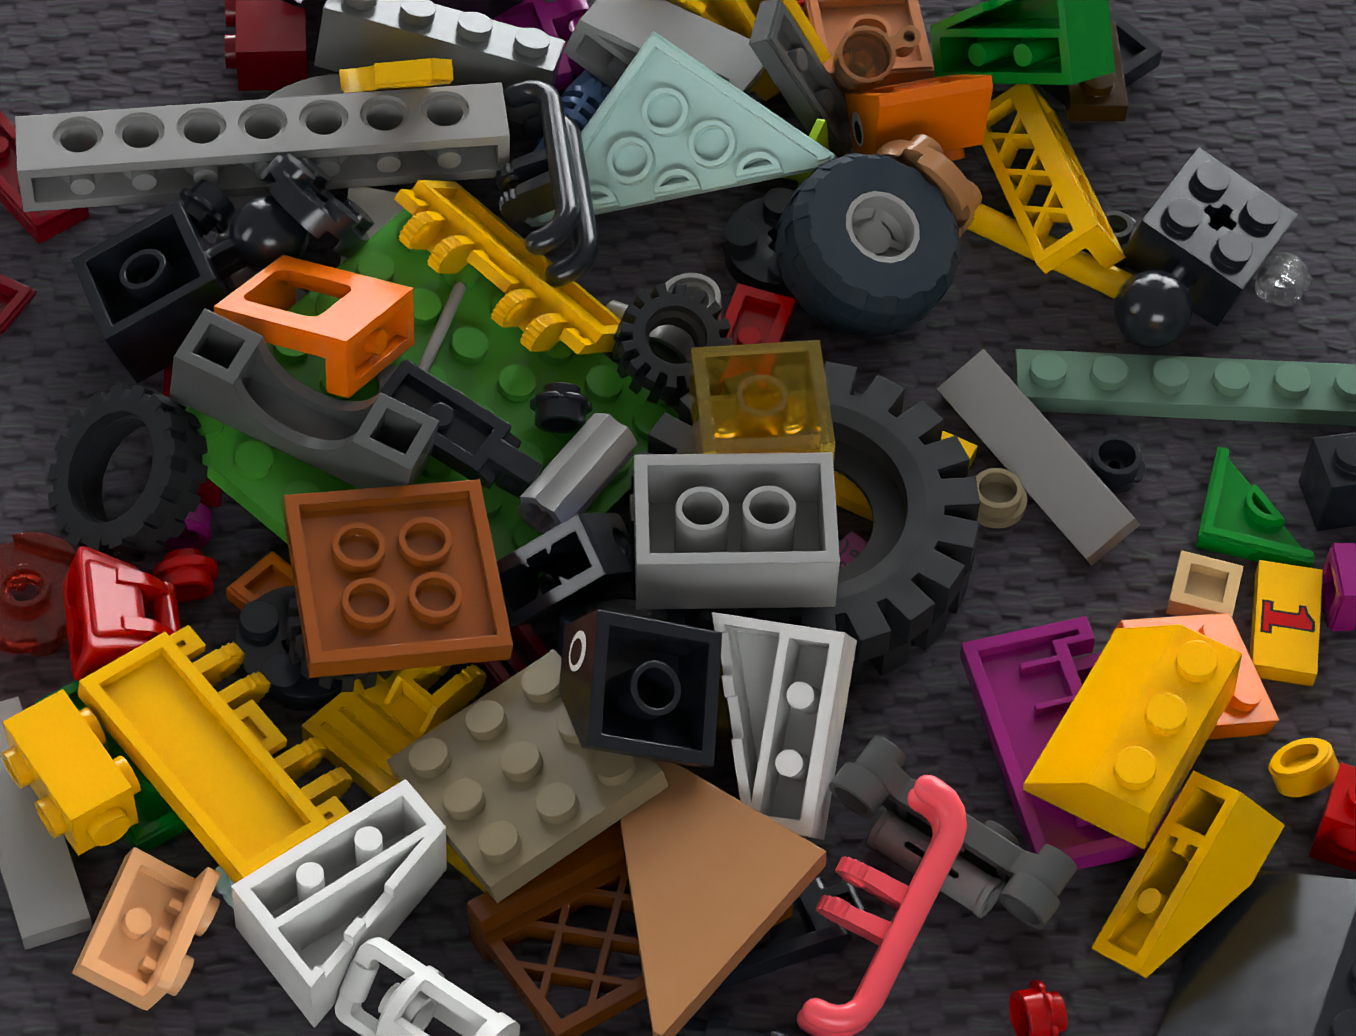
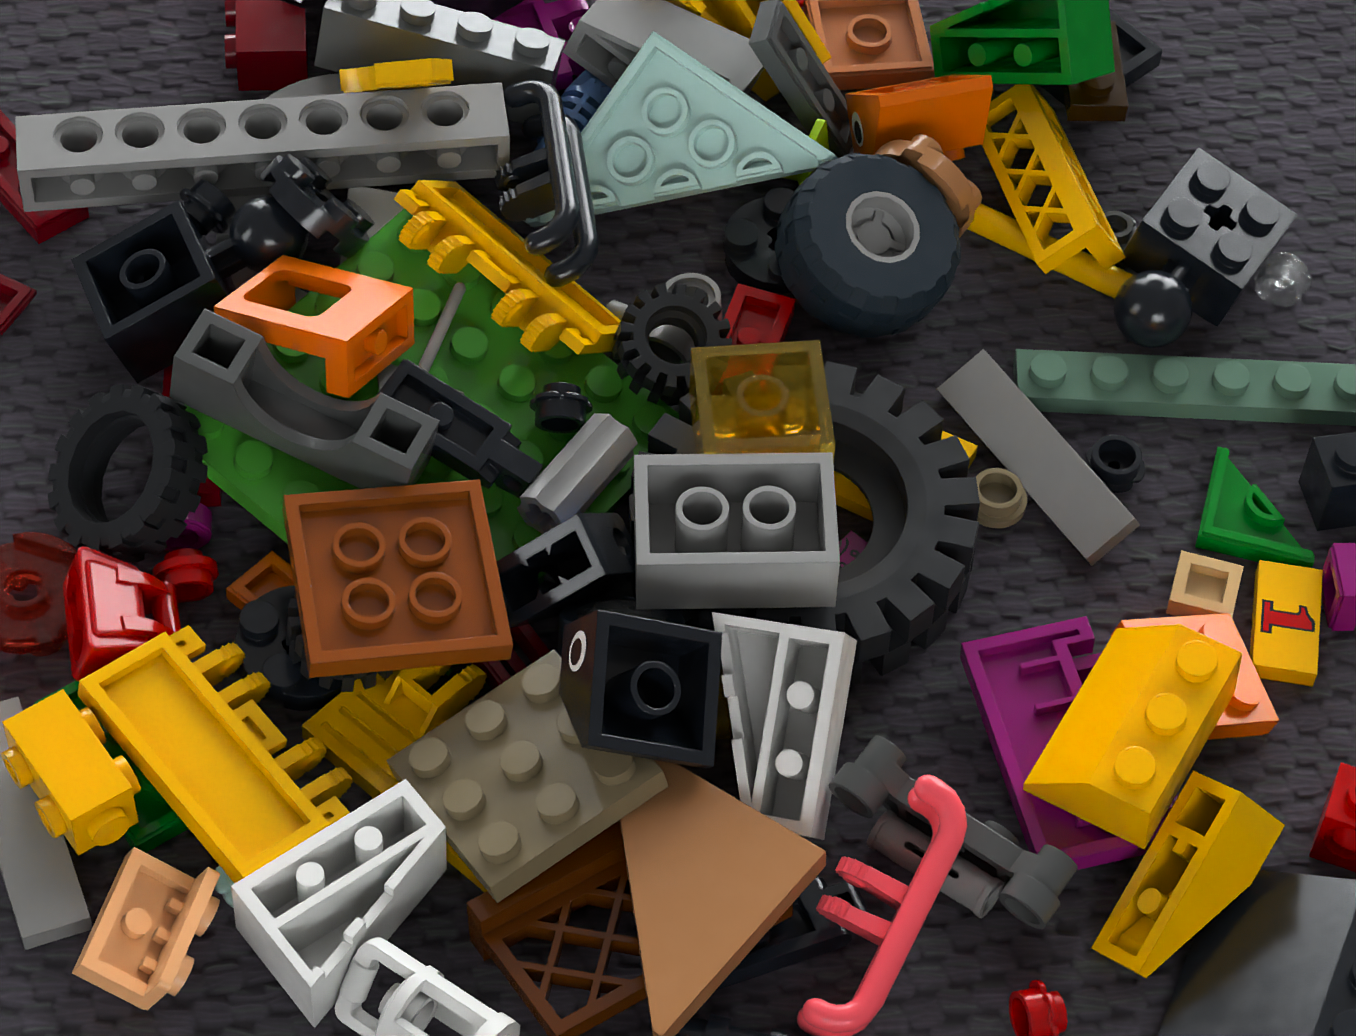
(869, 55): piece -> none
(1303, 767): yellow tile -> none

